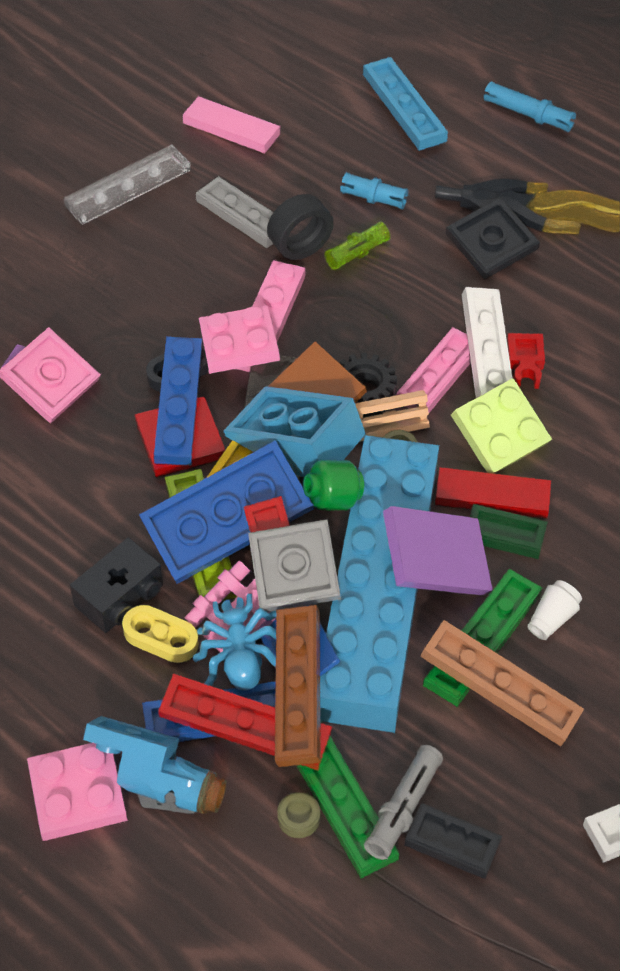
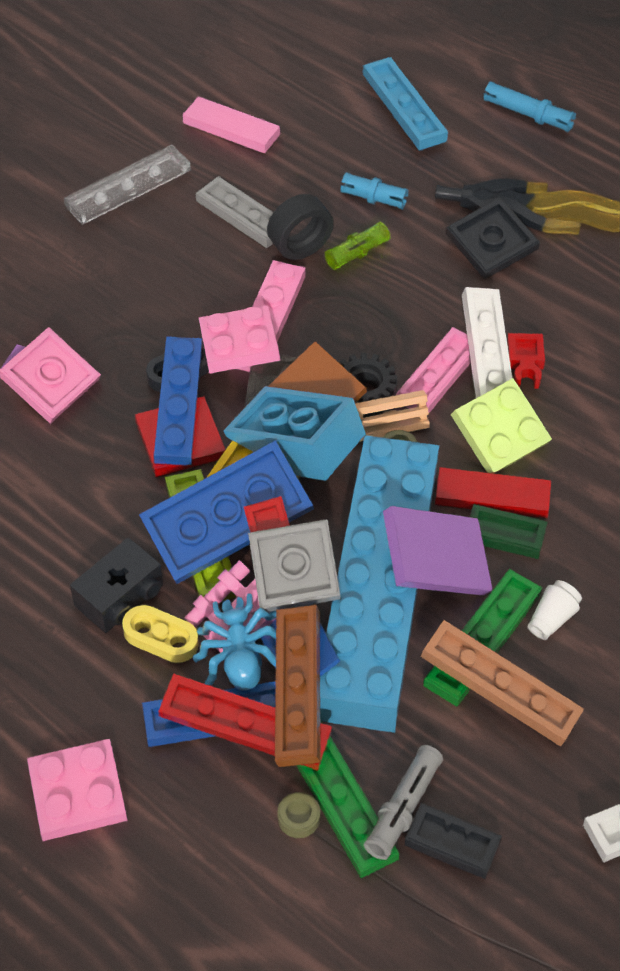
(152, 772): dark azure plate -> none
(334, 485): green head -> none

